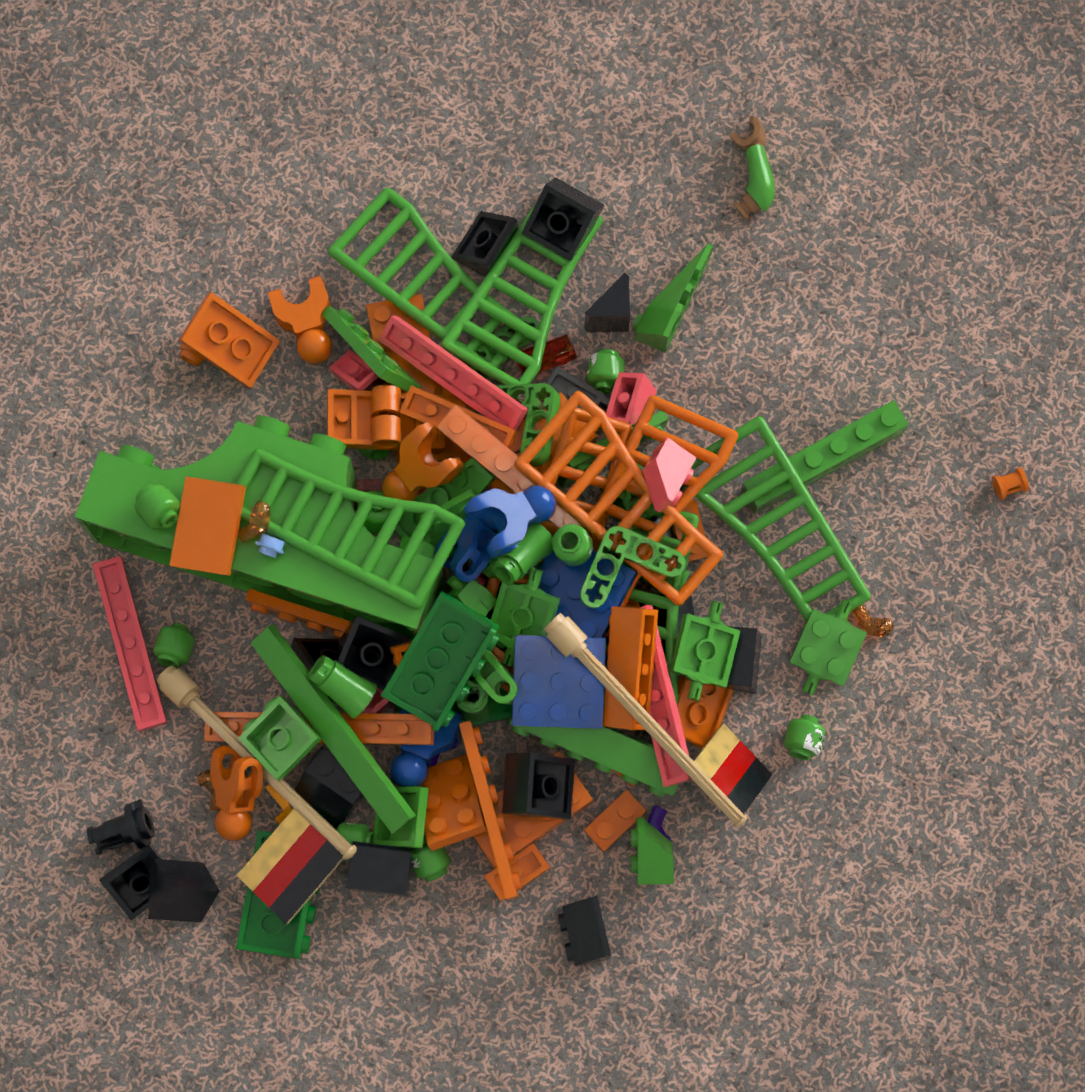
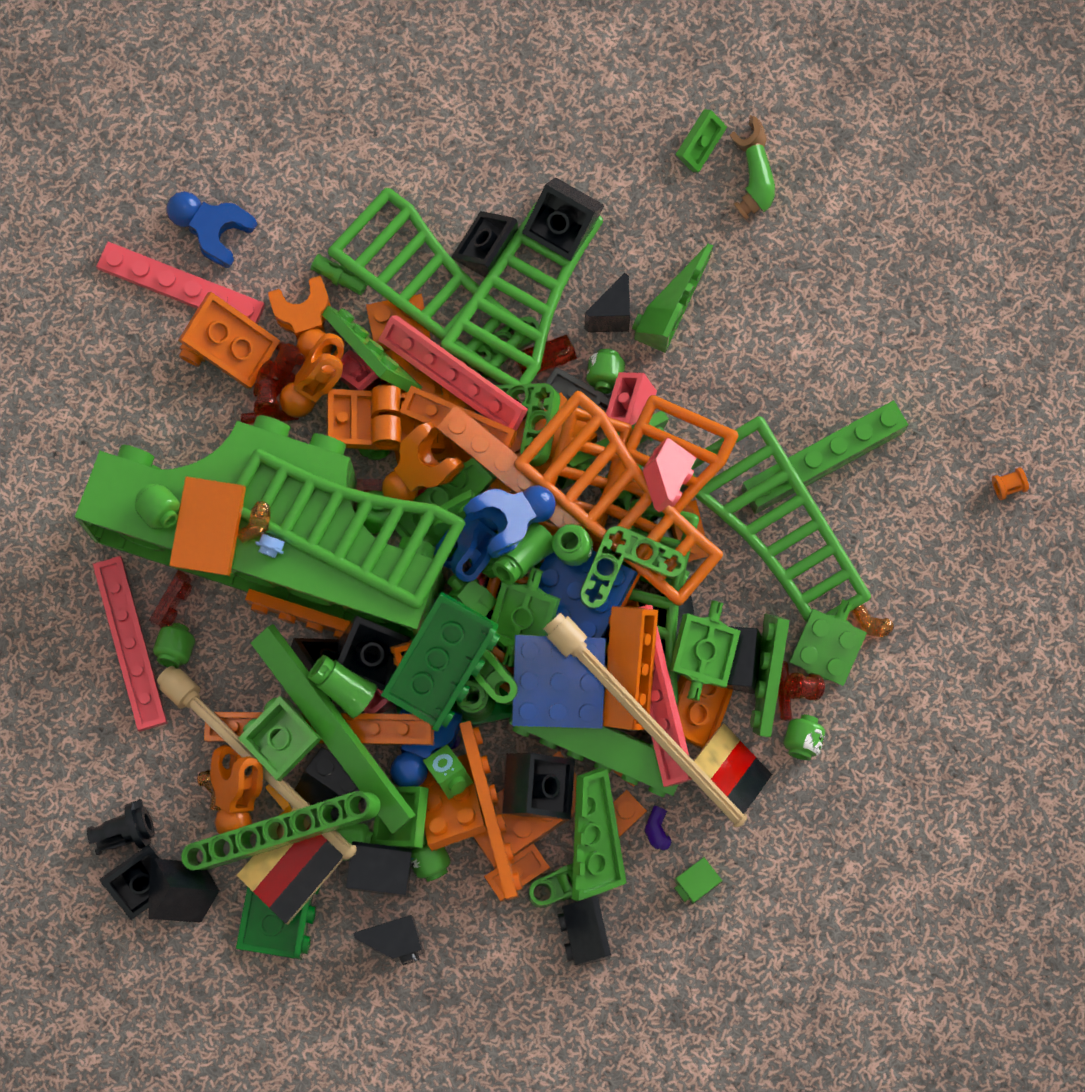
(171, 281): none -> coral plate
(177, 590): none -> clear red plate
(209, 223): none -> blue piece
(266, 403): none -> clear red piece
(282, 367): none -> clear red piece
(293, 831): none -> bright green beam
(314, 378): none -> orange piece
(338, 274): none -> bright green pin
(394, 940): none -> black slope
(448, 771): none -> bright green brick
(557, 885): none -> bright green piece
(597, 846): none -> bright green wing
(654, 855): bright green slope -> none
(696, 881): none -> bright green brick
(701, 140): none -> bright green plate
(770, 667): none -> bright green wing
(796, 687): none -> clear red piece

